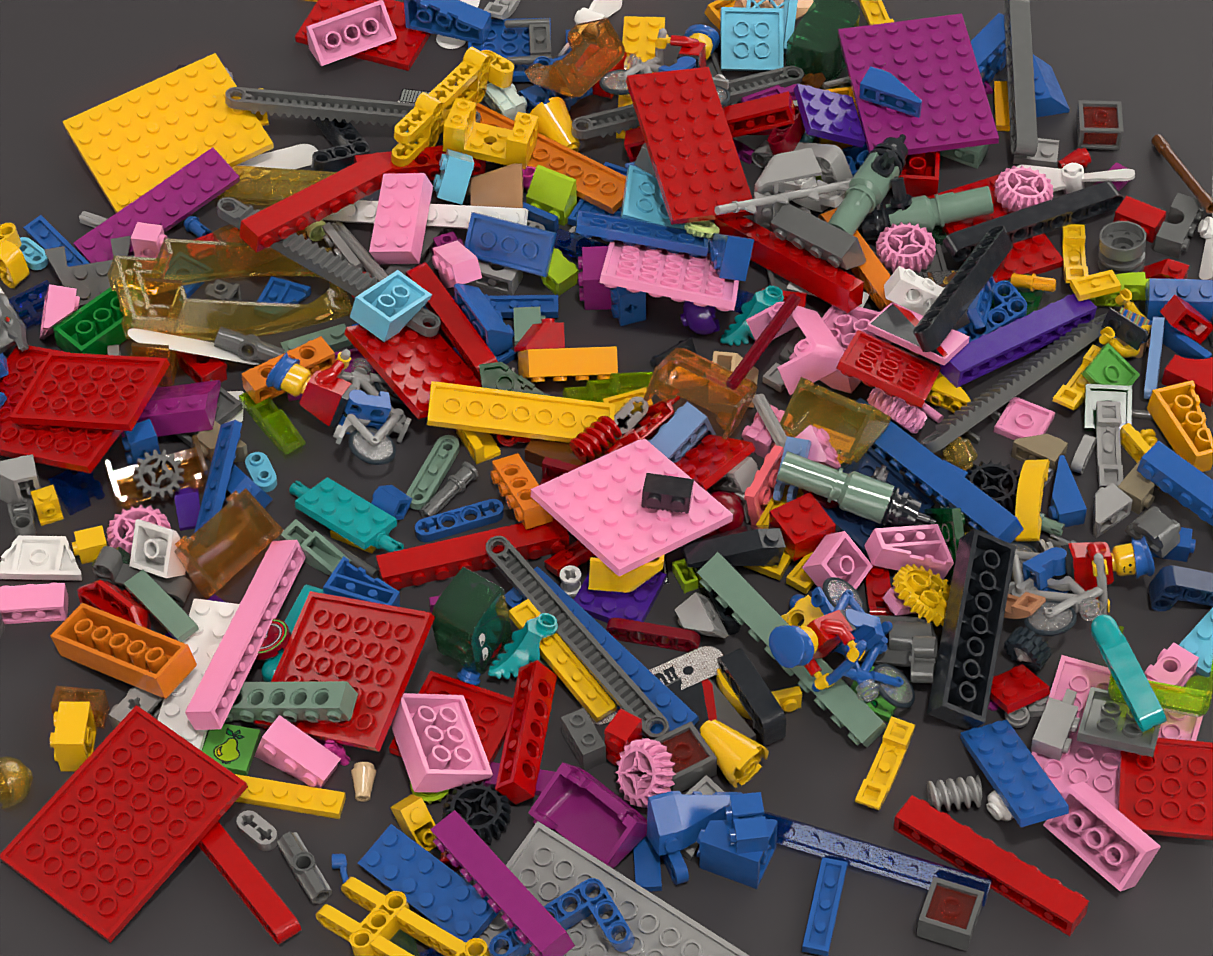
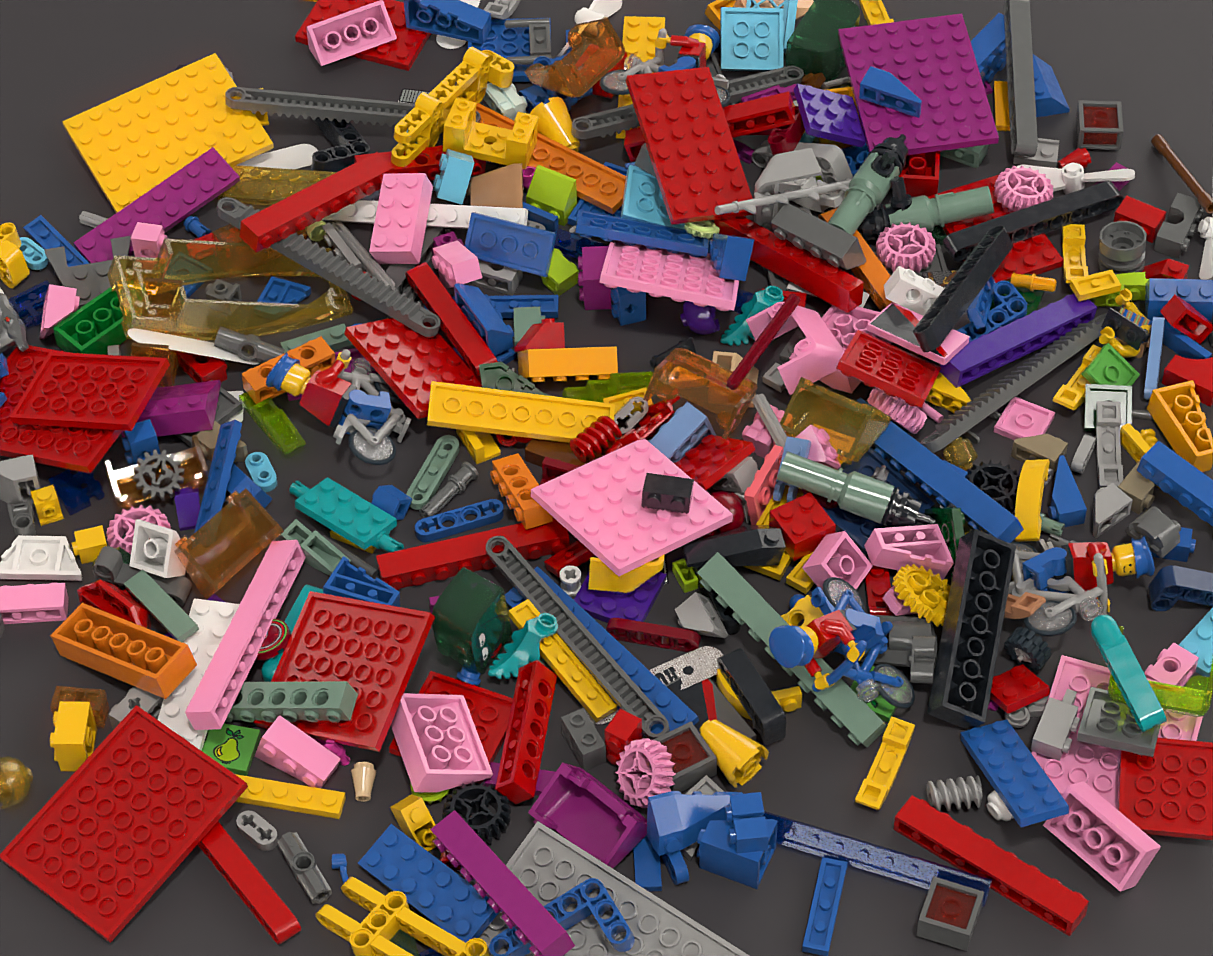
(389, 305): medium azure slope -> none

